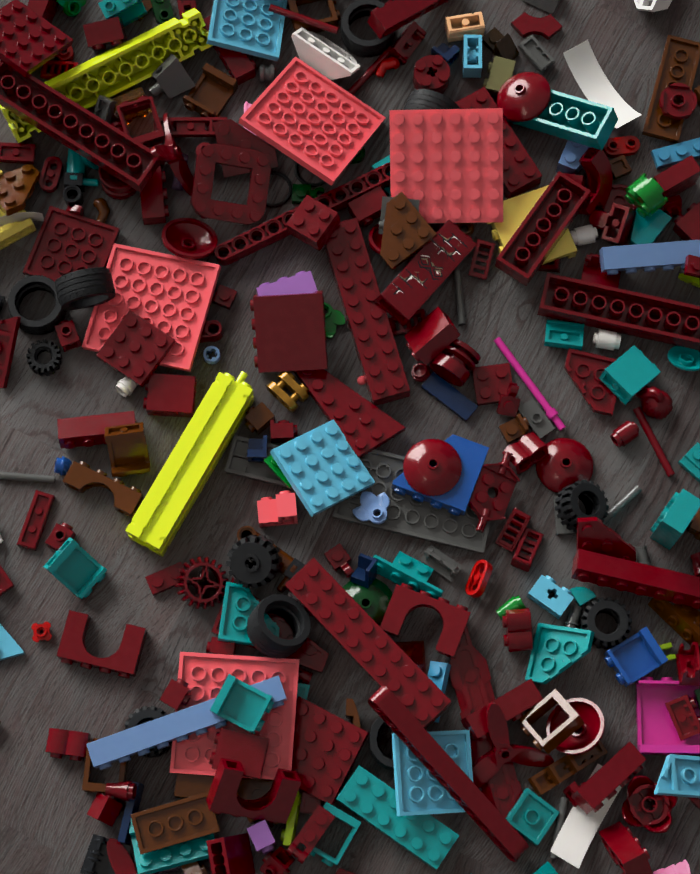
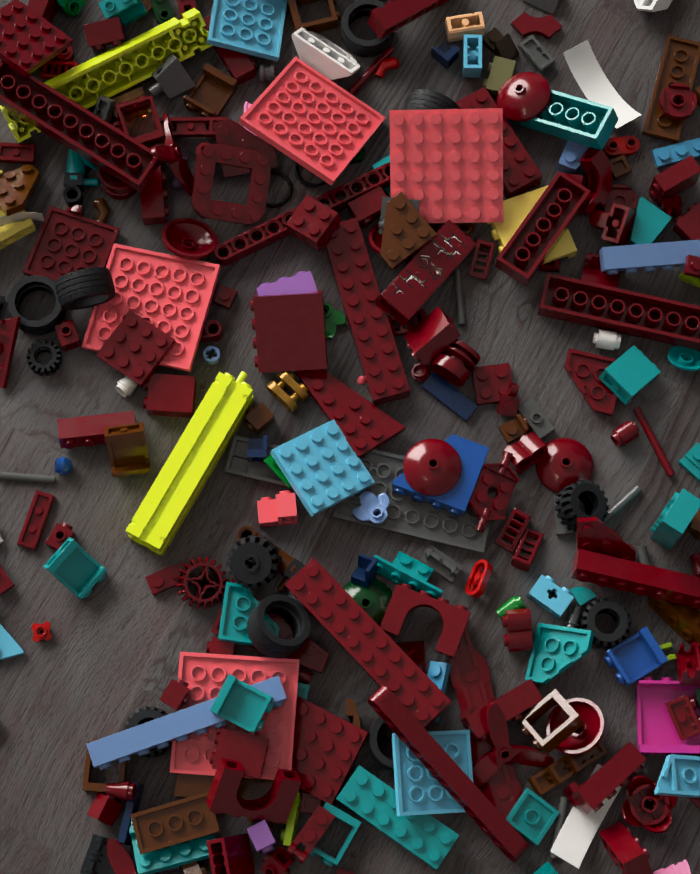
(49, 175): dark red plate -> none
(67, 743): dark red brick -> none
(82, 478): reddish brown arch -> none
(123, 661): dark red arch -> none
(282, 431): dark red brick -> none
(301, 190): dark green plate -> none
(304, 19): dark red bar -> none
(339, 559): dark red plate -> none
(407, 42): dark red hinge -> none
(431, 73): dark red brick -> none
(551, 413): dark pink bar -> none
(564, 334): teal plate -> none
(584, 235): white brick -> none
(646, 196): green brick -> none
(655, 402): dark red hair -> none

